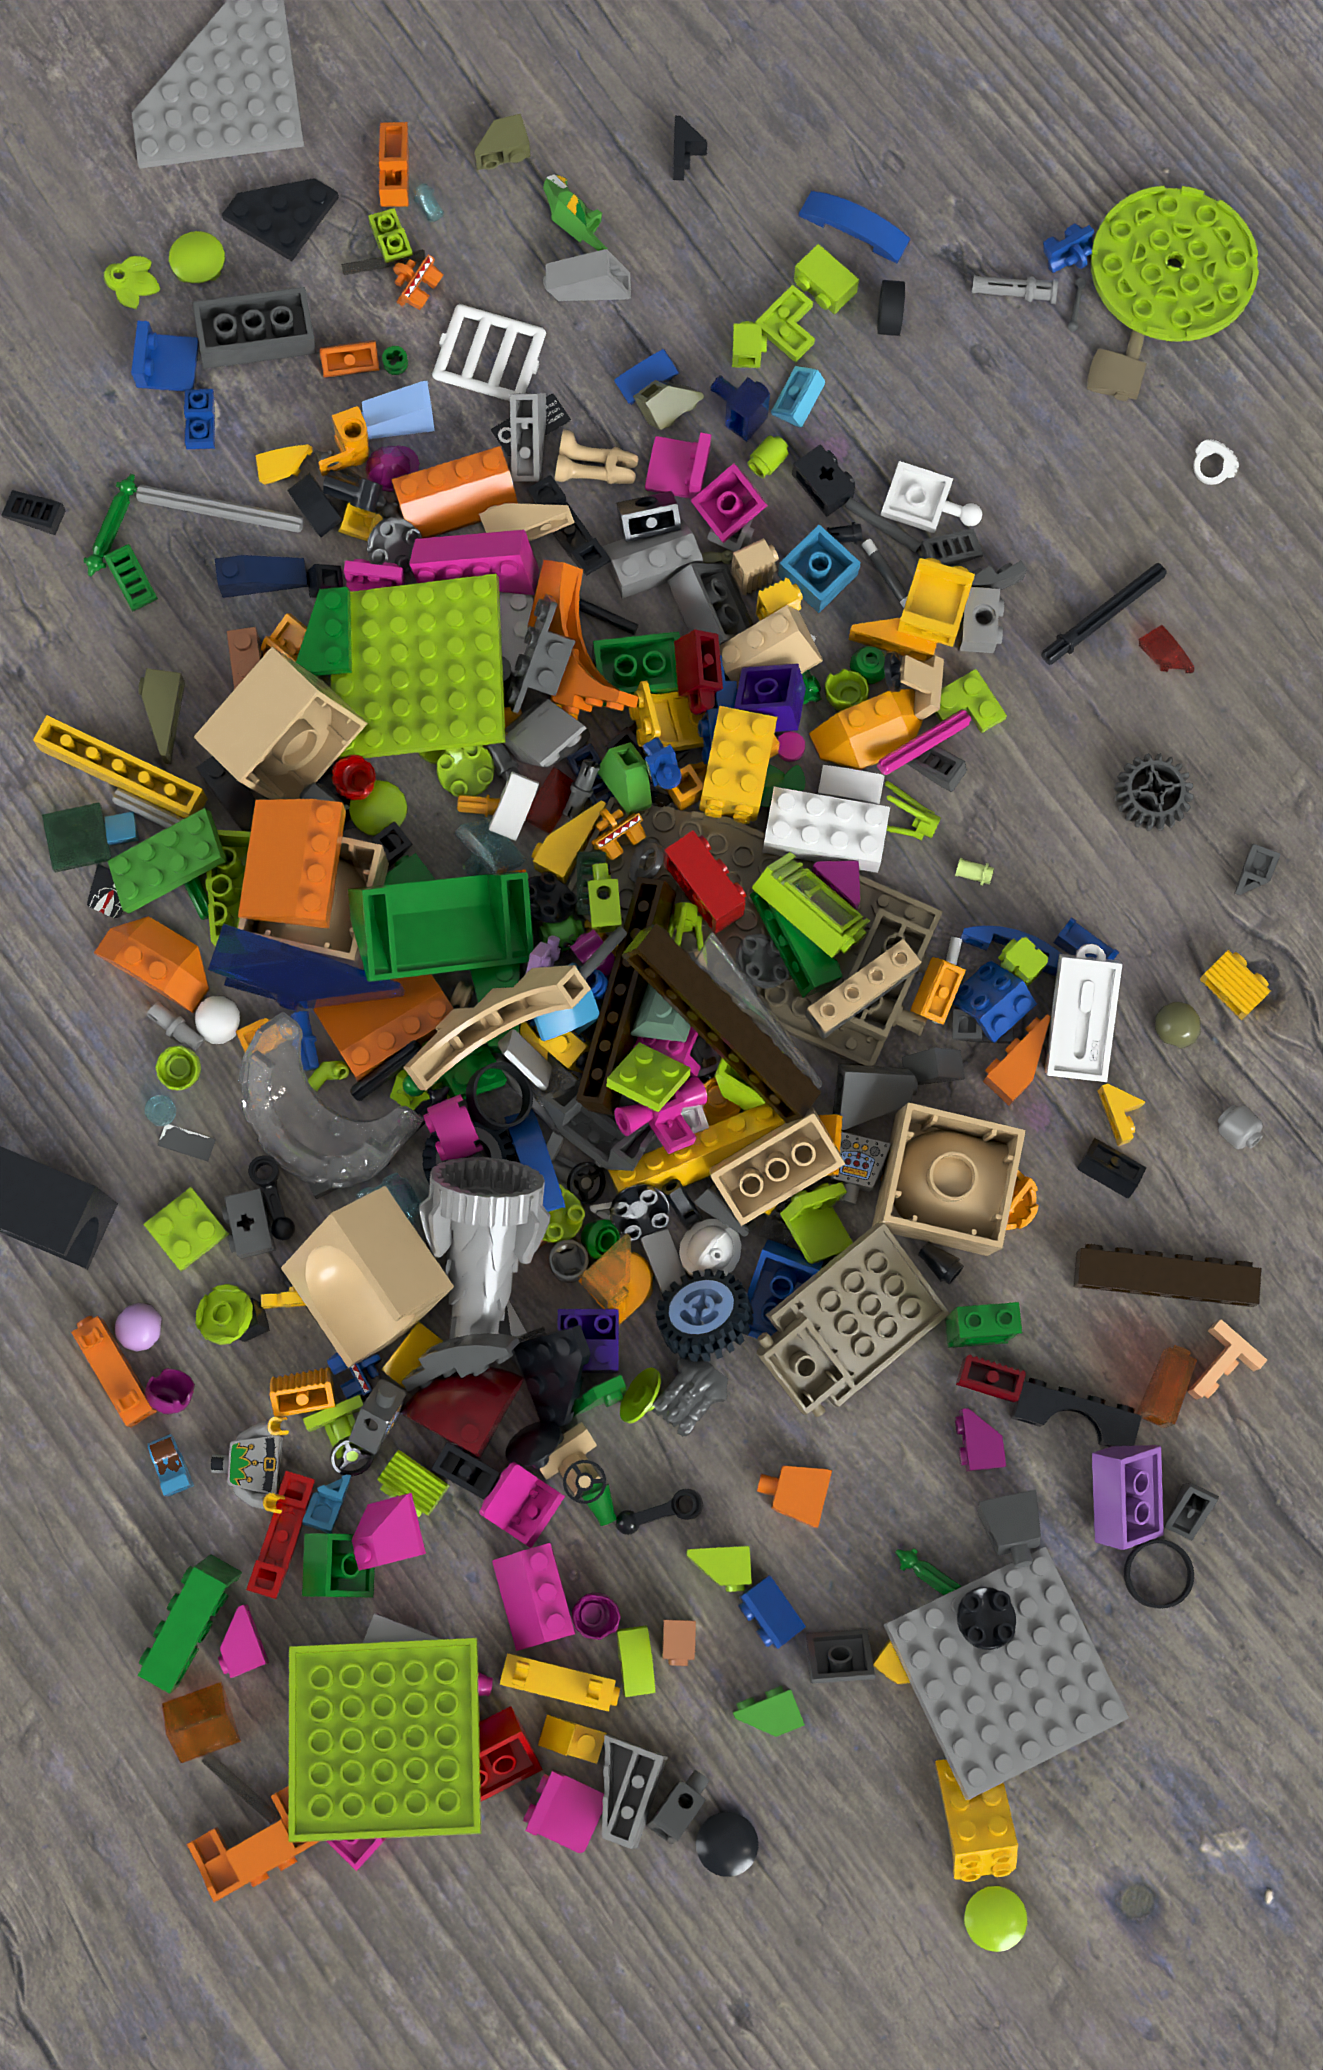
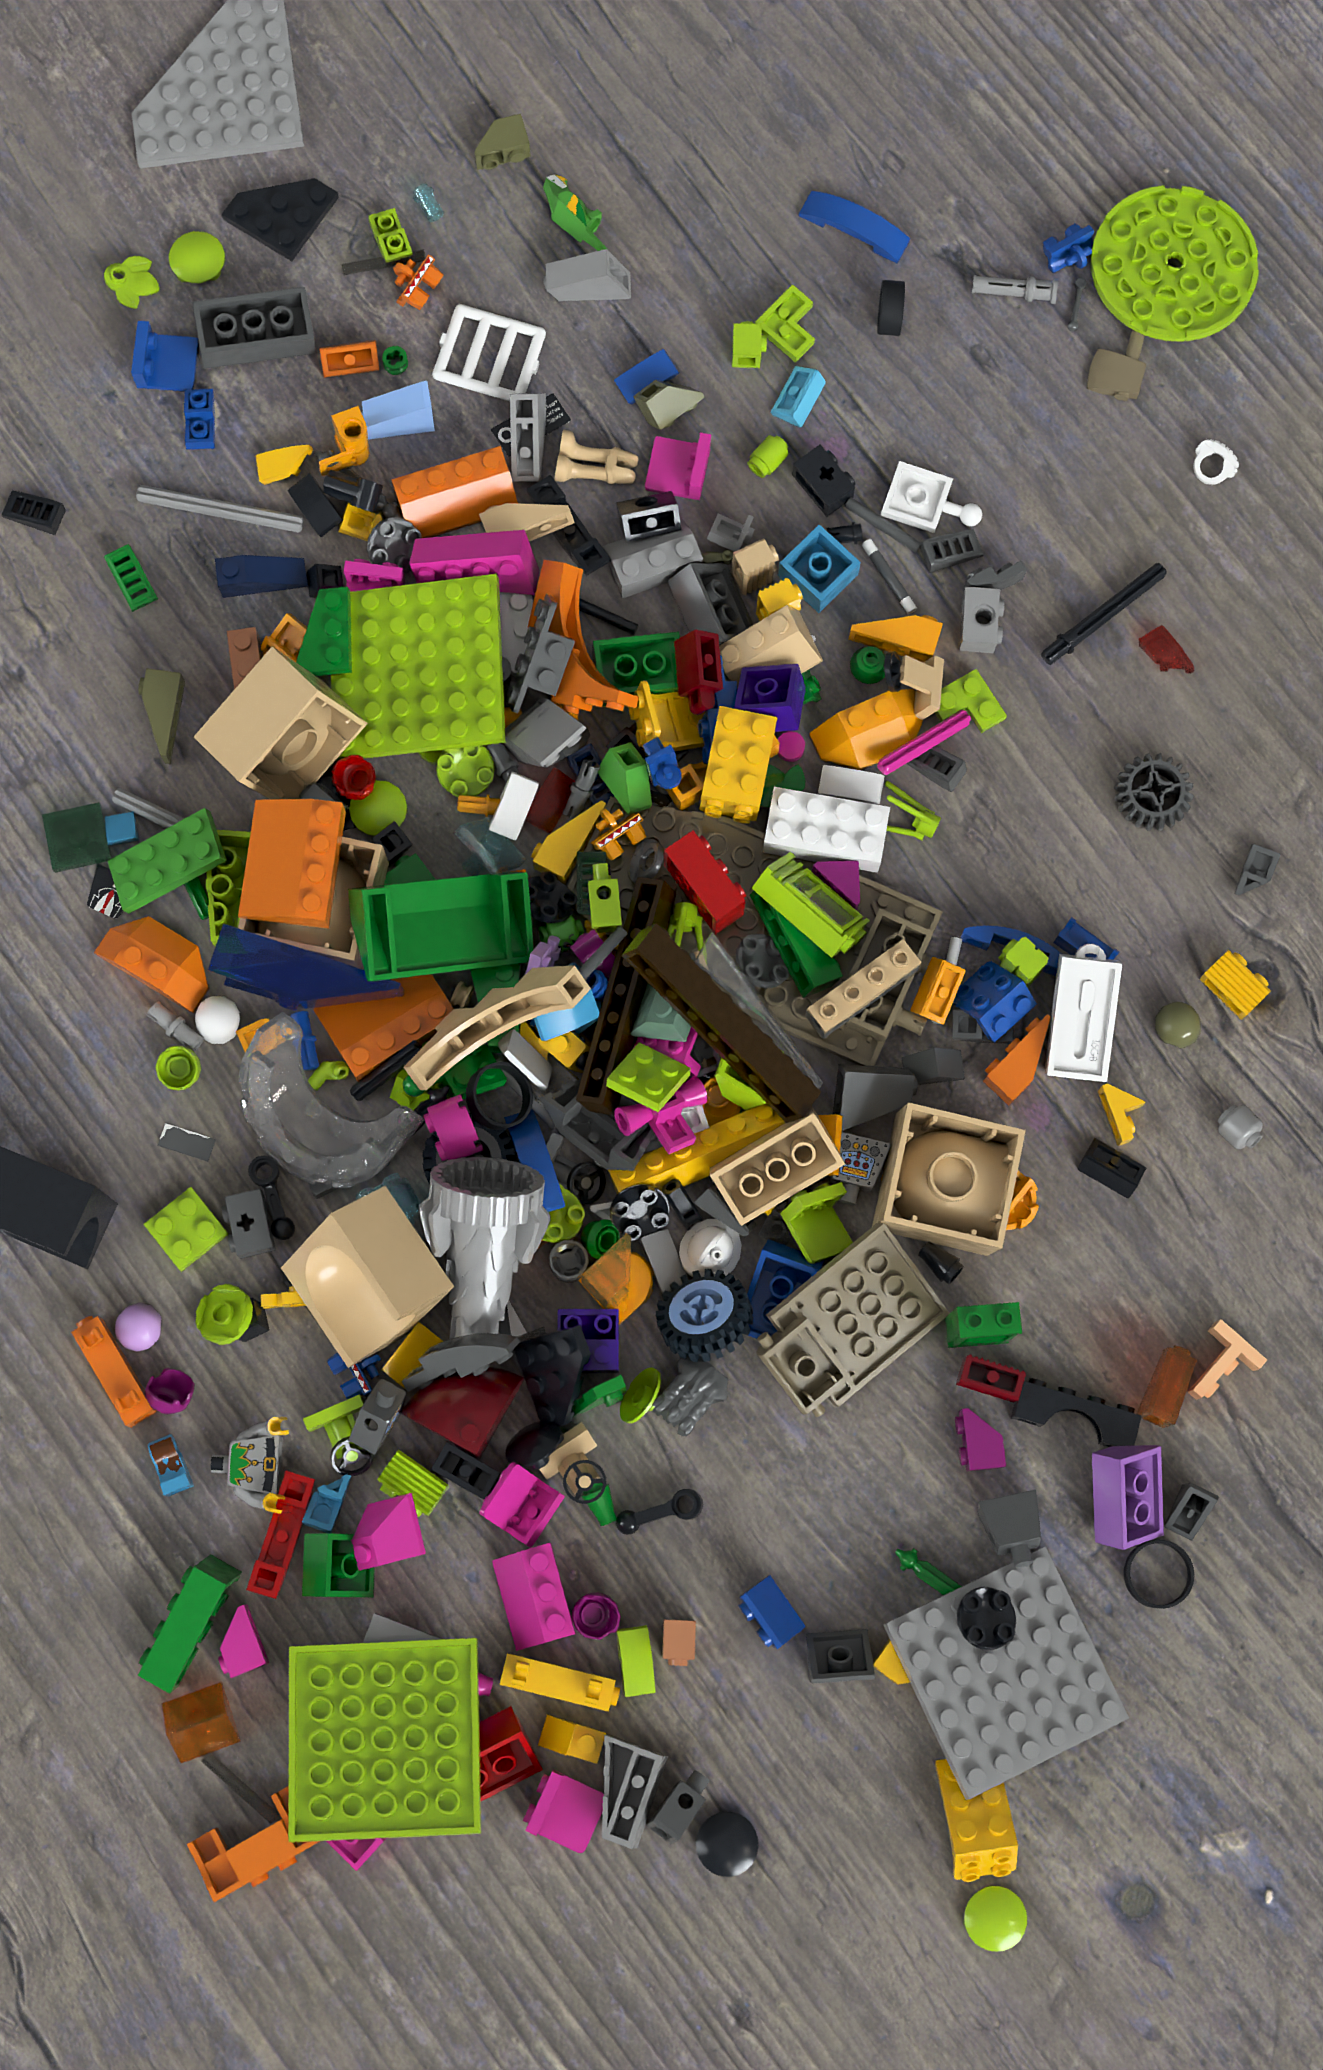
(111, 525): green wheel -> none
(119, 768): yellow brick -> none
(160, 1110): clear light blue tile -> none
(230, 792): black slope -> none
(302, 1392): light orange brick -> none
(391, 463): magenta piece -> none
(394, 164): orange slope -> none
(686, 143): black slope -> none
(724, 1565): lime slope -> none
(729, 502): dark pink slope -> none
(745, 406): clear blue brick -> none
(772, 1714): bright green slope -> none
(798, 1492): orange torso -> none
(825, 279): lime brick -> none
(846, 689): lime hair -> none
(936, 601): yellow panel -> none
(974, 871): yellowish green pin -> none
(1167, 1277): dark brown brick -> none

